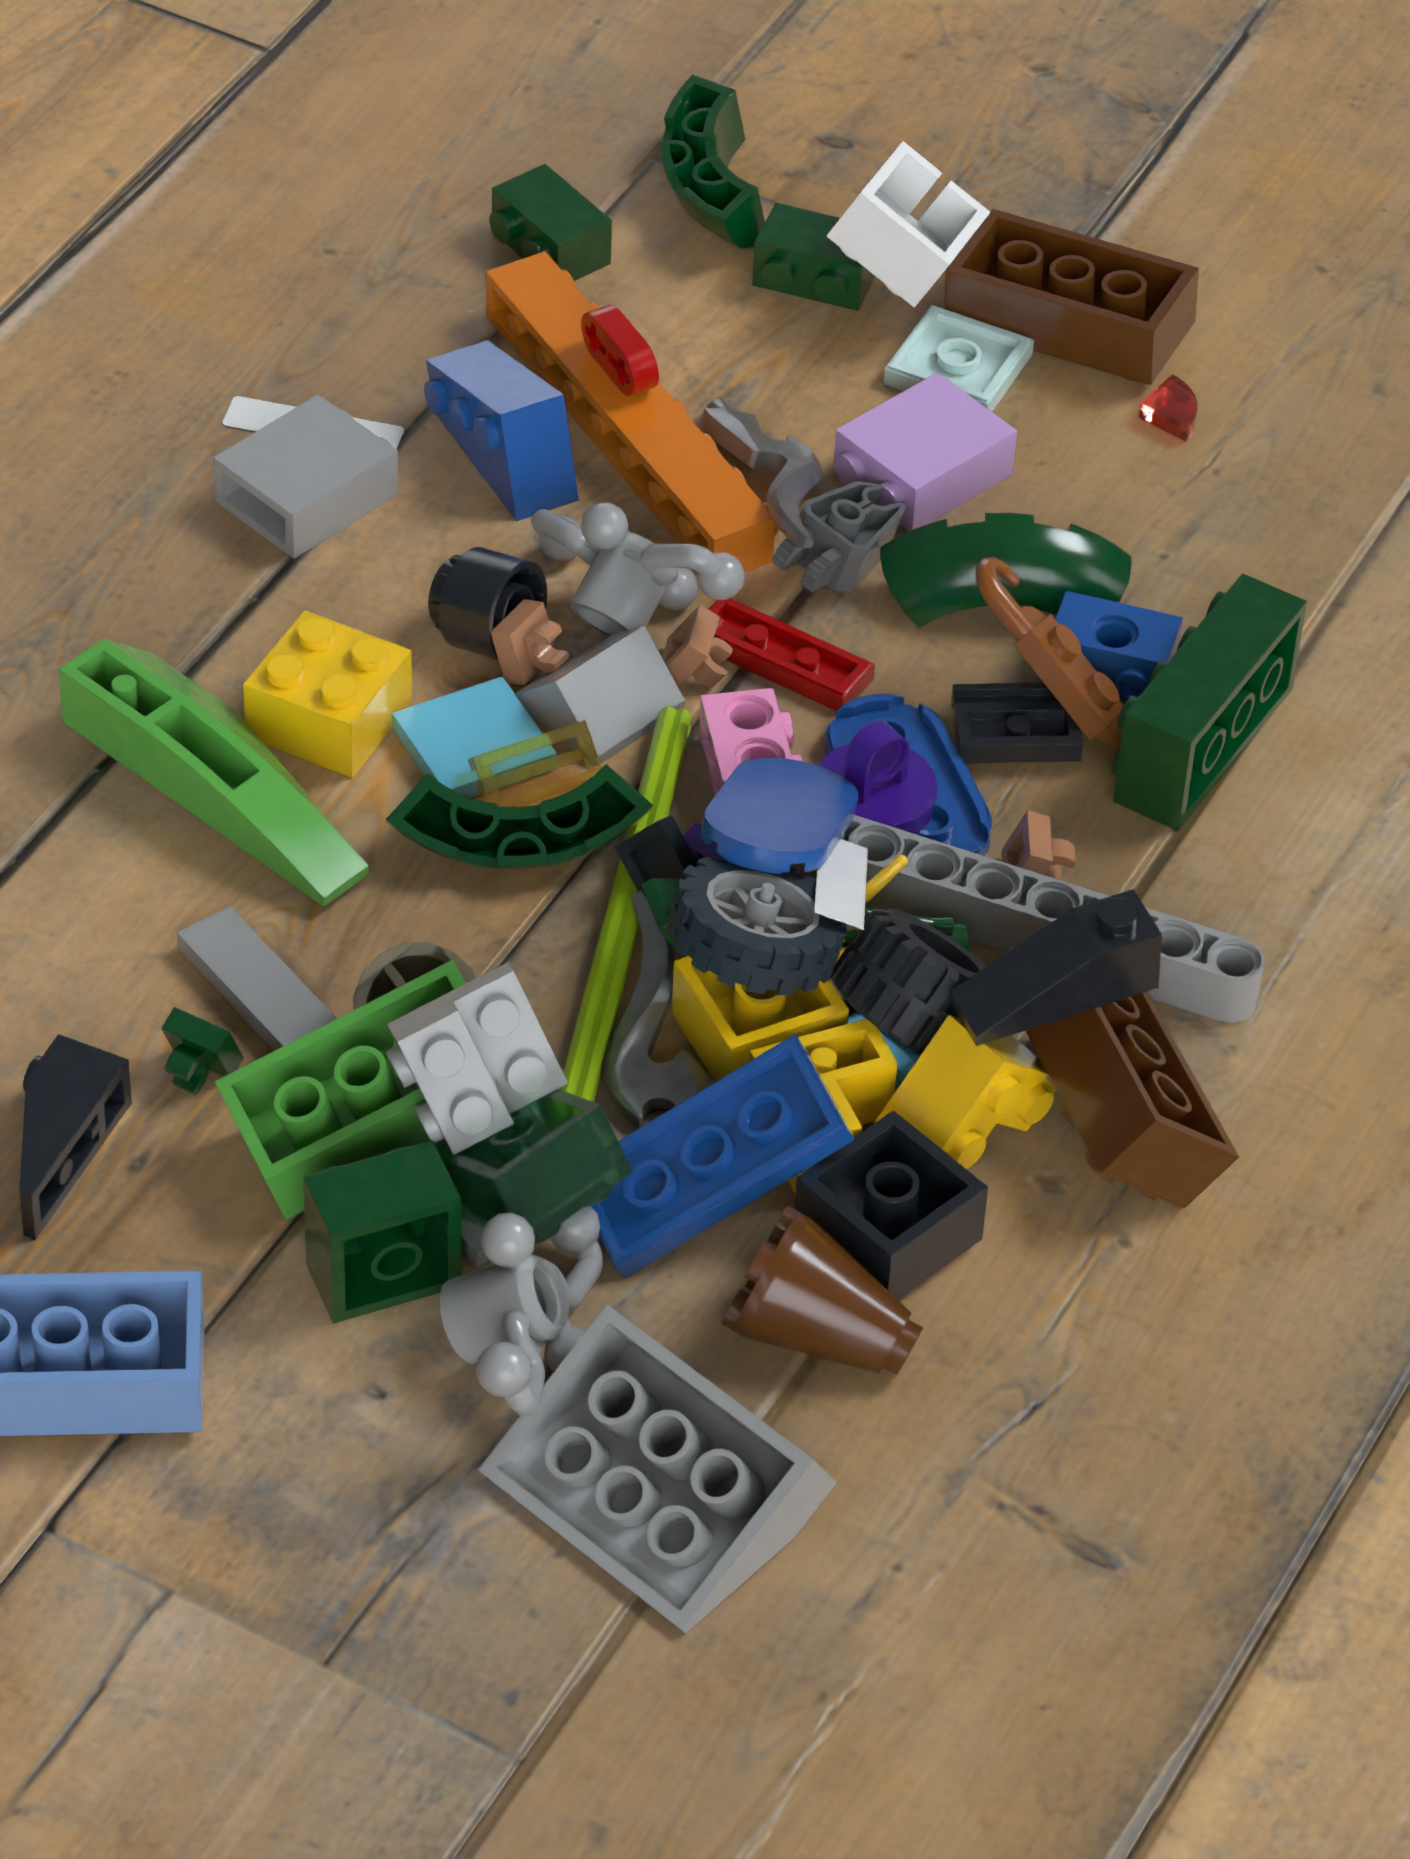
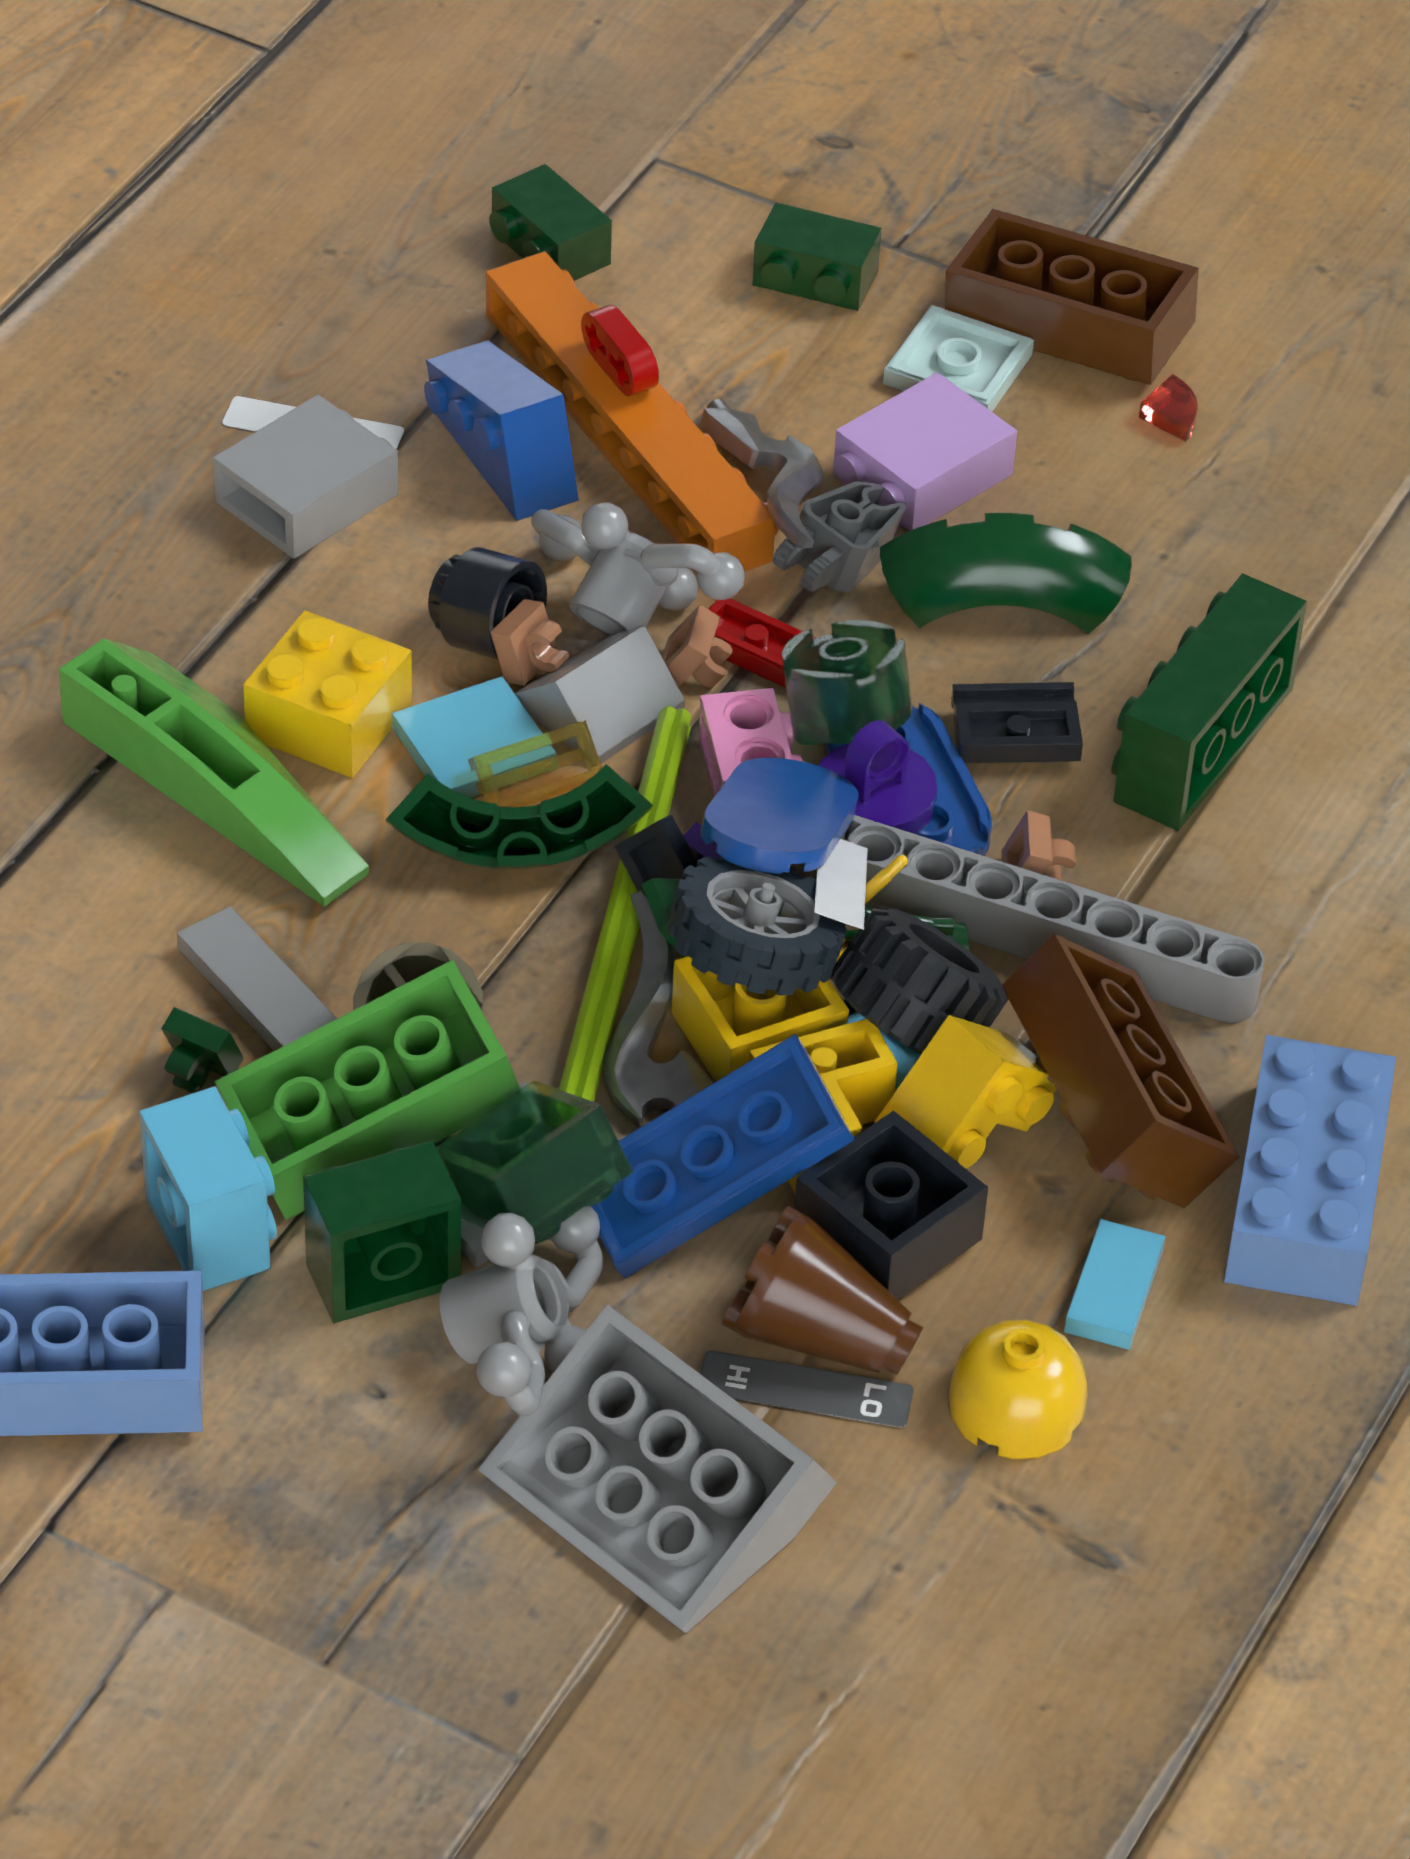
(69, 1111): black slope -> none
(207, 1187): none -> medium azure brick
(474, 1058): light grey plate -> none
(695, 152): dark green brick -> none
(809, 1389): none -> dark grey sticker
(846, 681): none -> clear green brick
(895, 245): white piece -> none
(1018, 1389): none -> yellow cylinder
(1054, 656): dark orange plate -> none
(1064, 969): black slope -> none
(1114, 1284): none -> medium azure tile
(1121, 638): blue brick -> none
(1311, 1170): none -> medium blue brick

